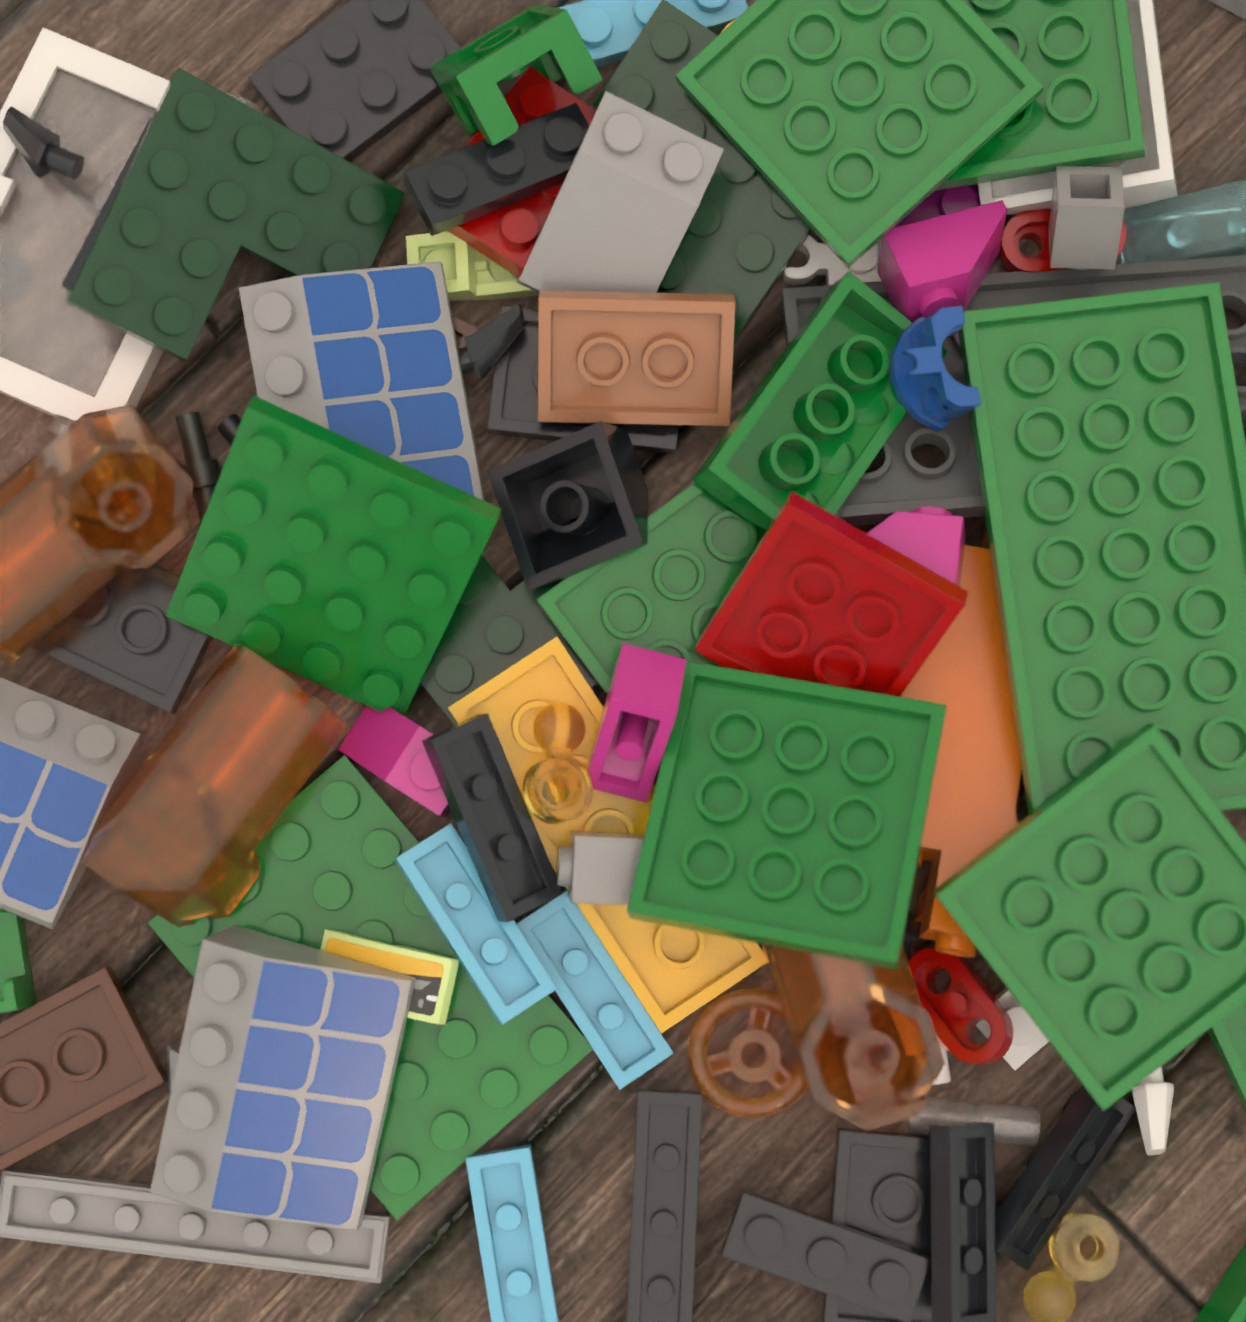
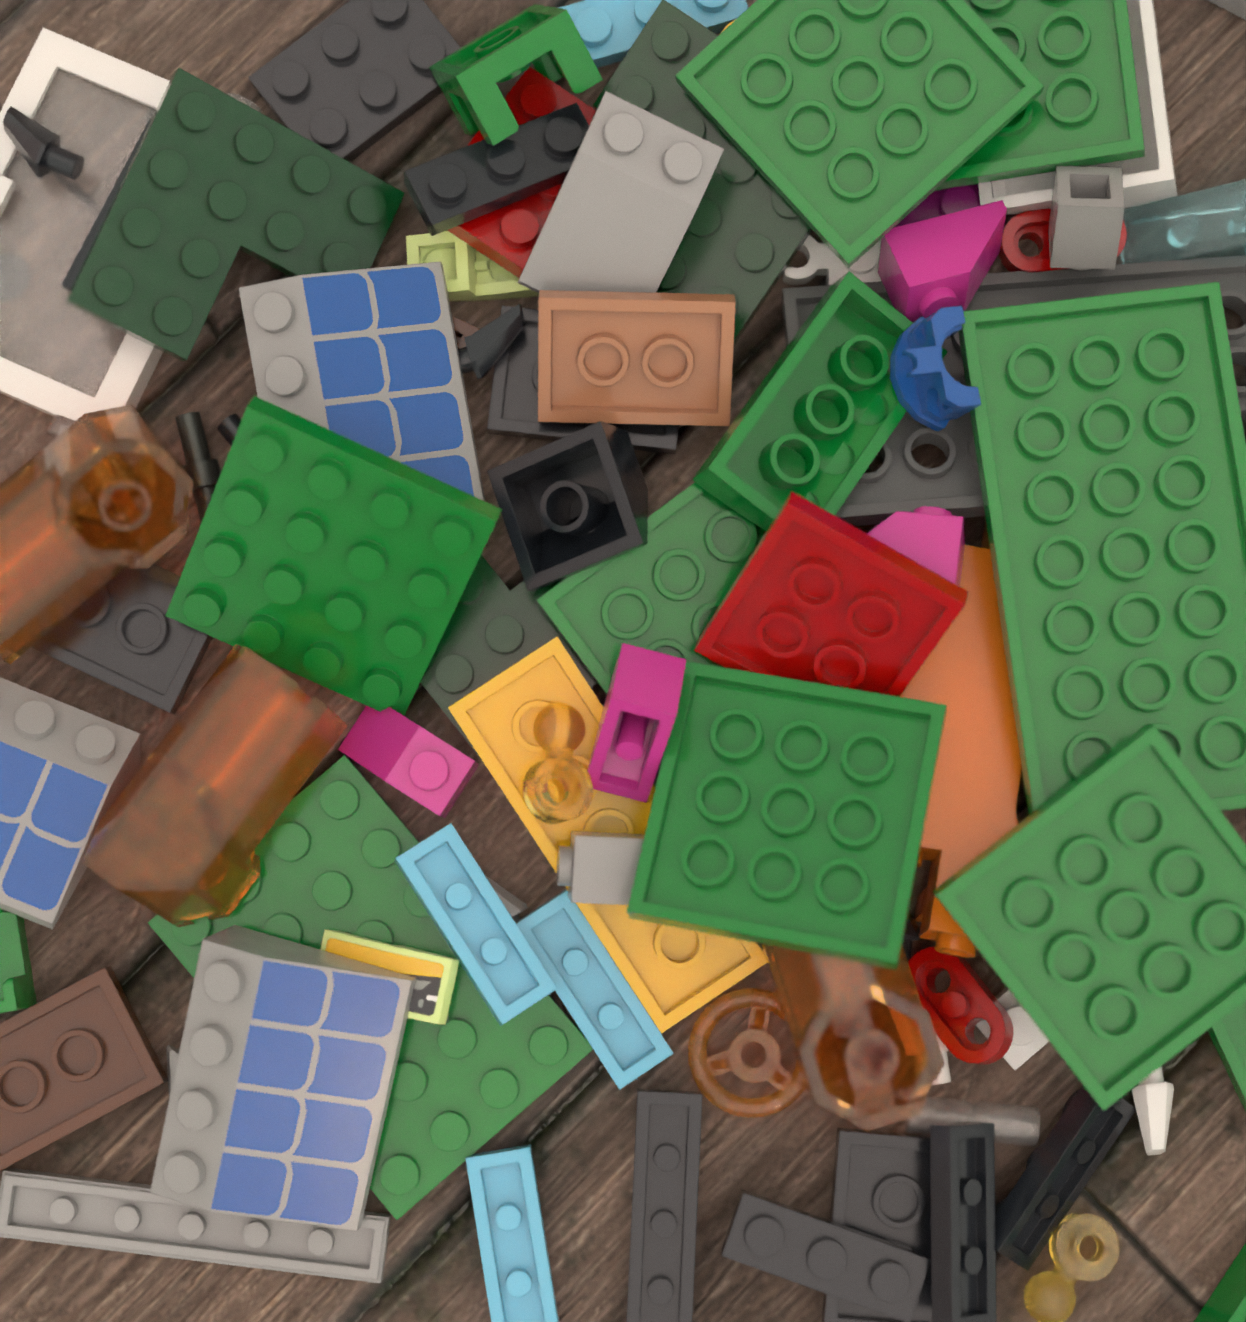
(492, 817): black plate -> none

